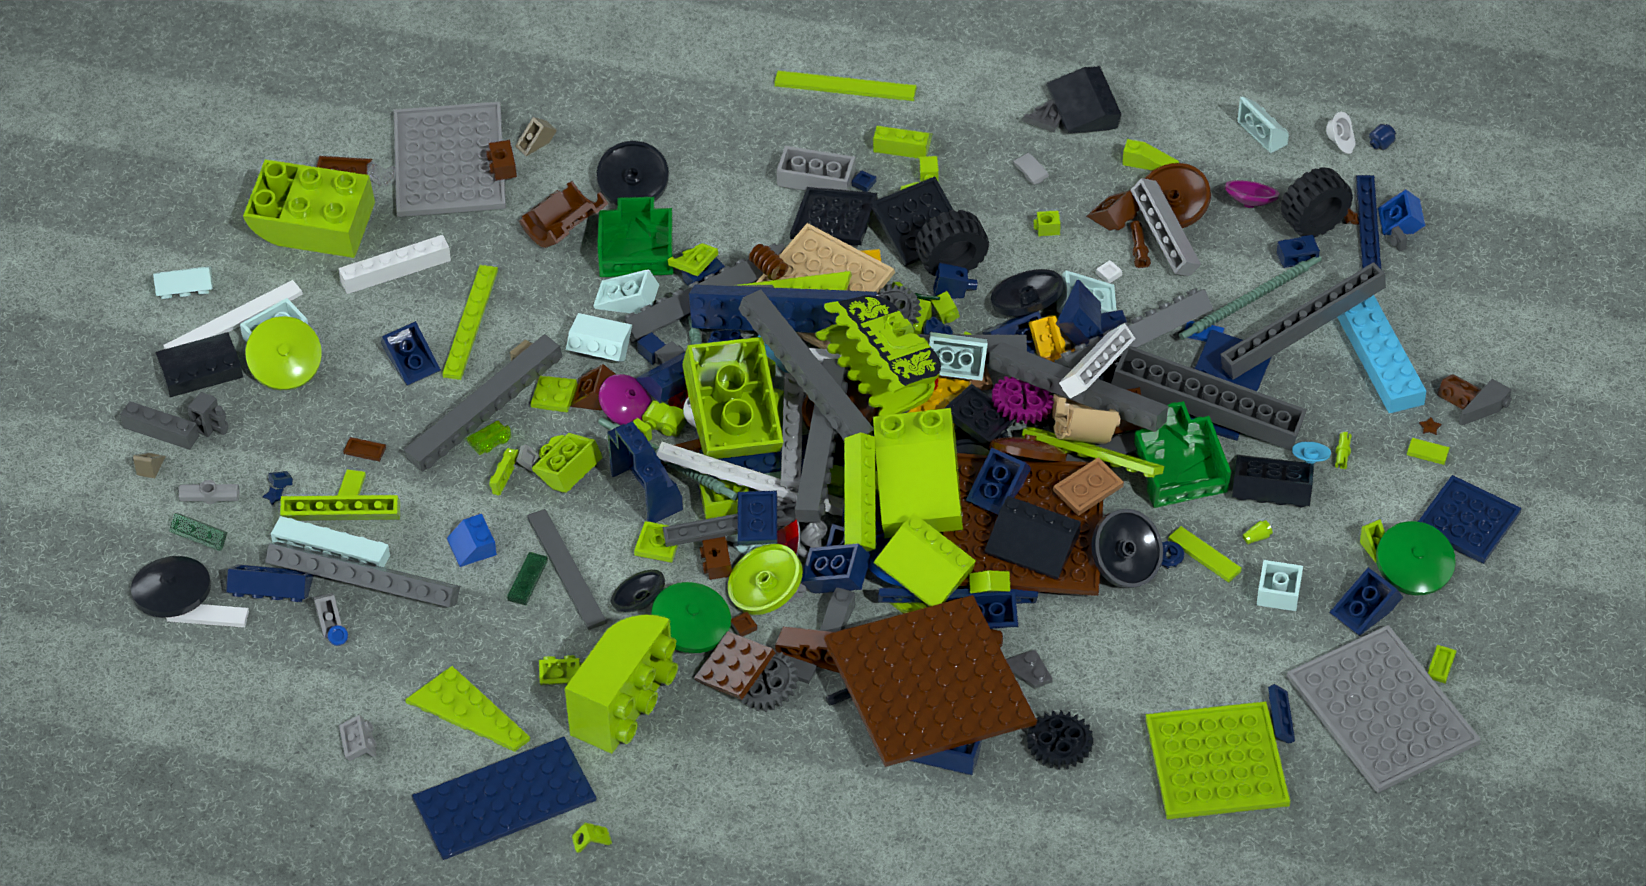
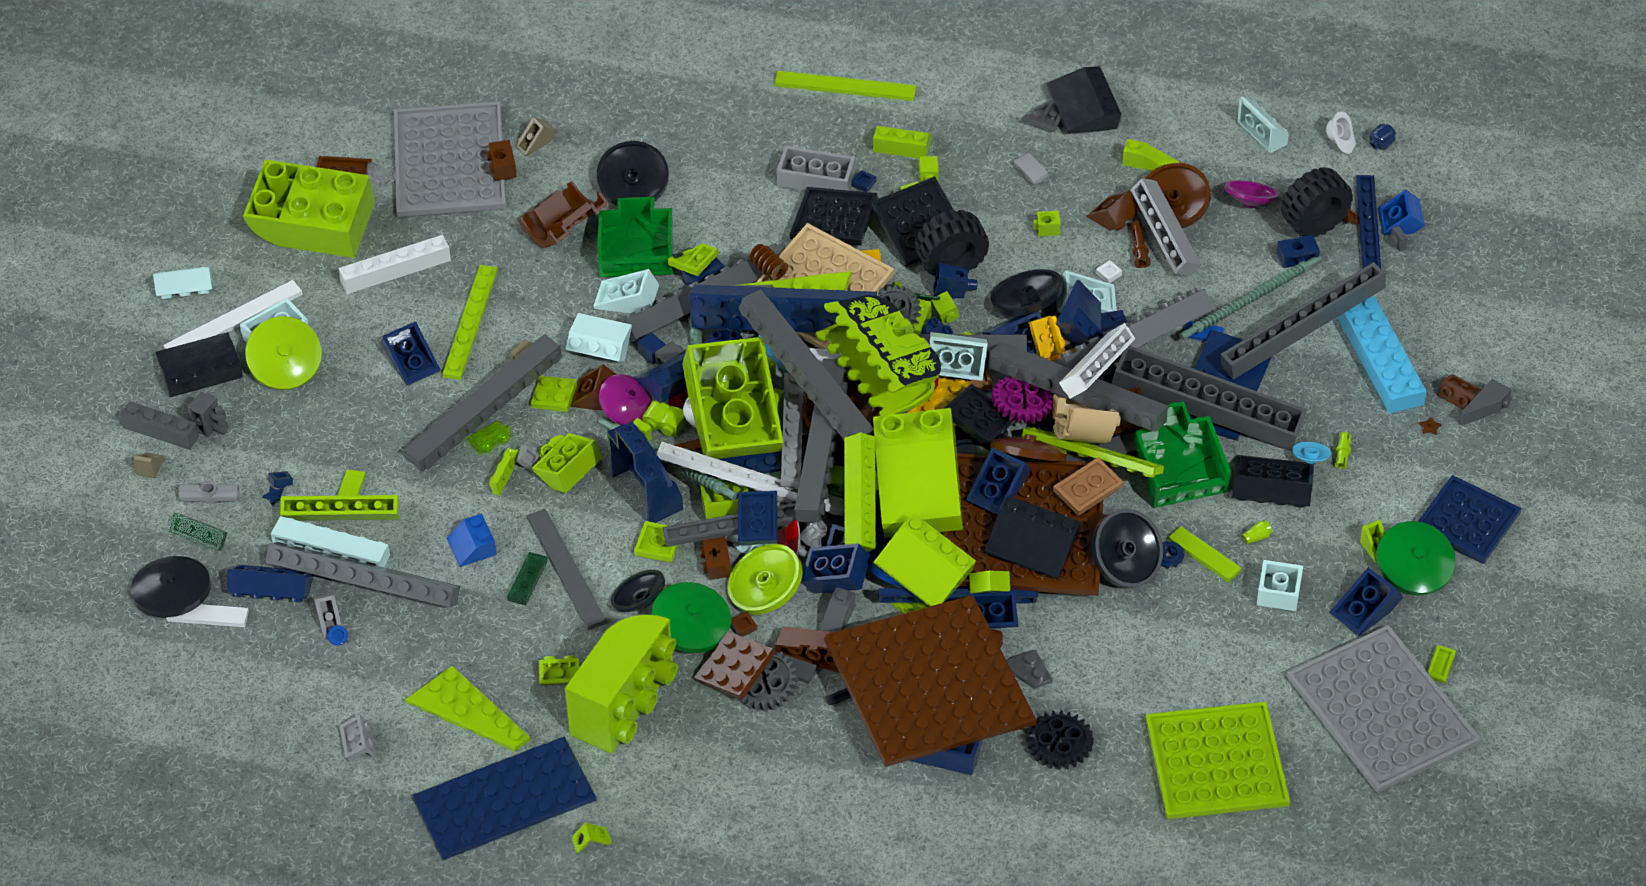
(364, 449): reddish brown tile -> none
(1281, 713): dark blue plate -> none
(1428, 451): lime tile -> none

